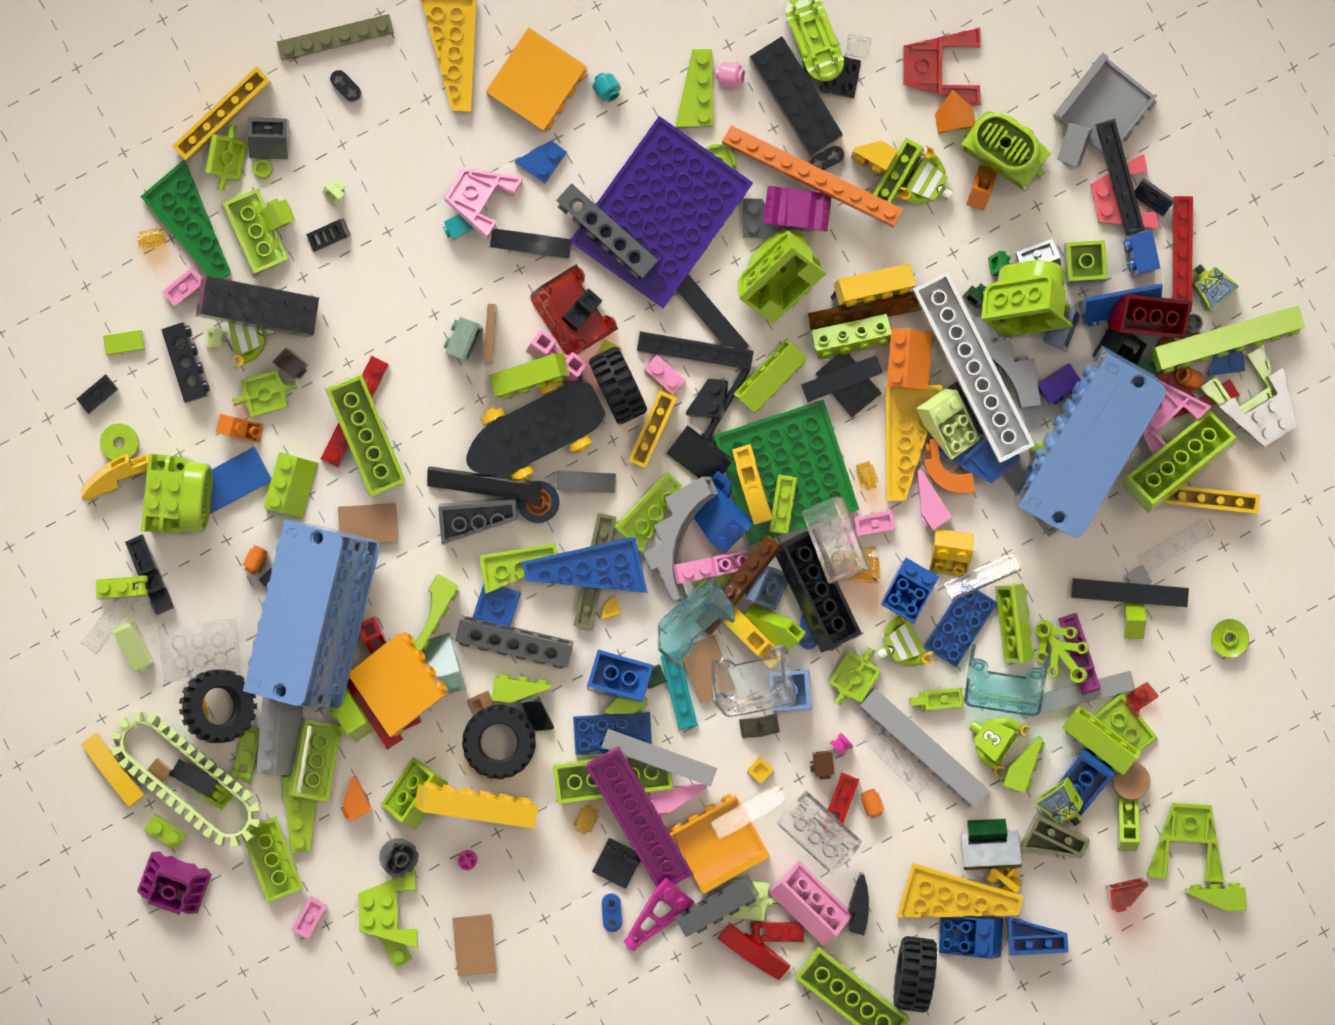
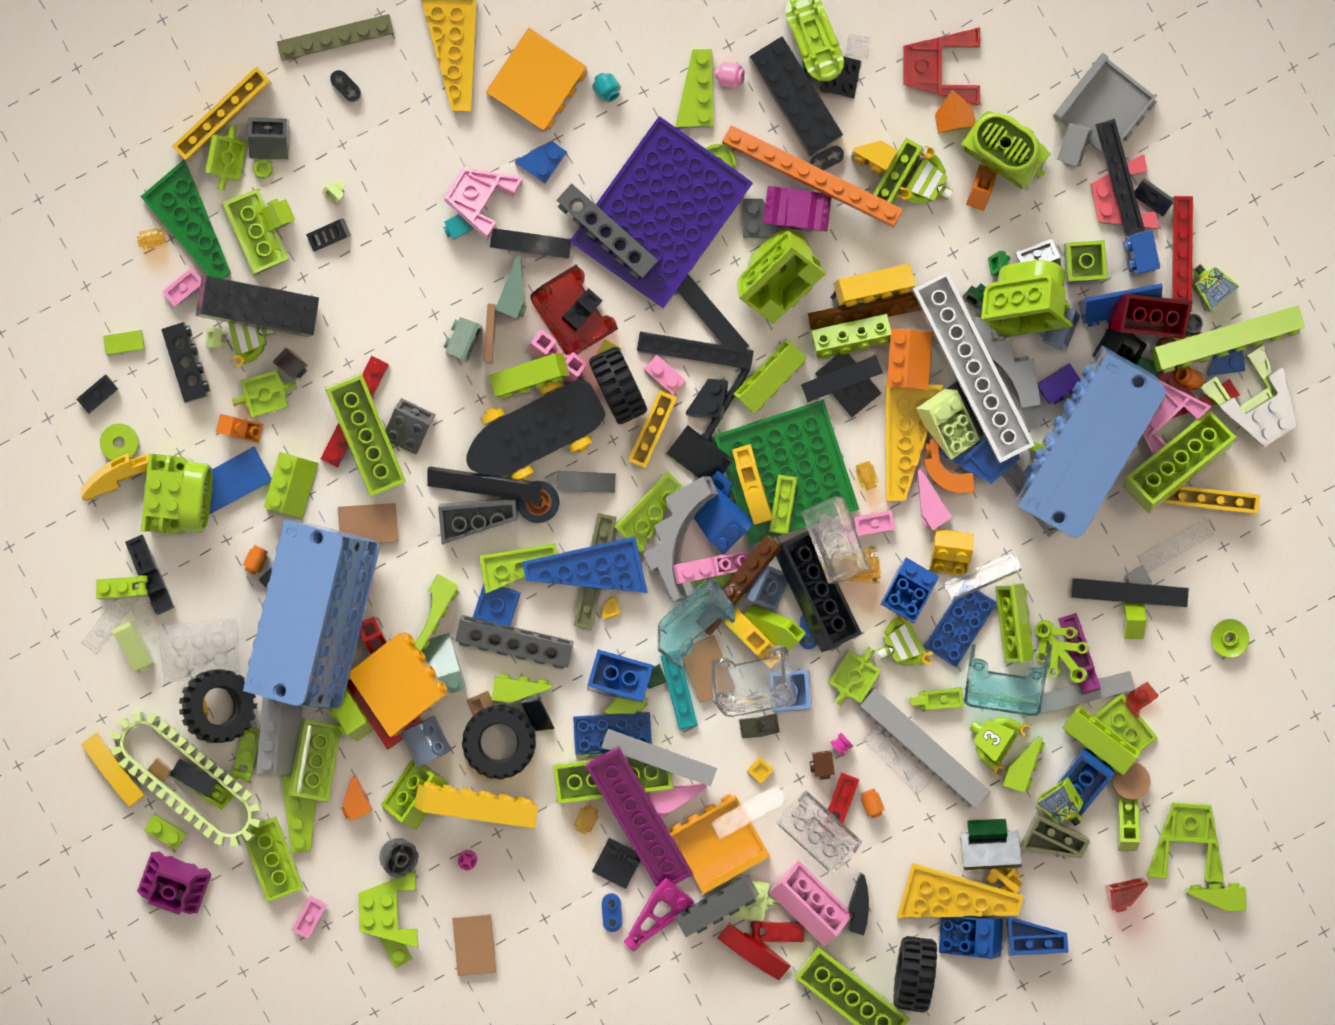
(408, 425): none -> dark grey bracket
(426, 741): none -> sand blue brick
(512, 297): none -> sand green slope

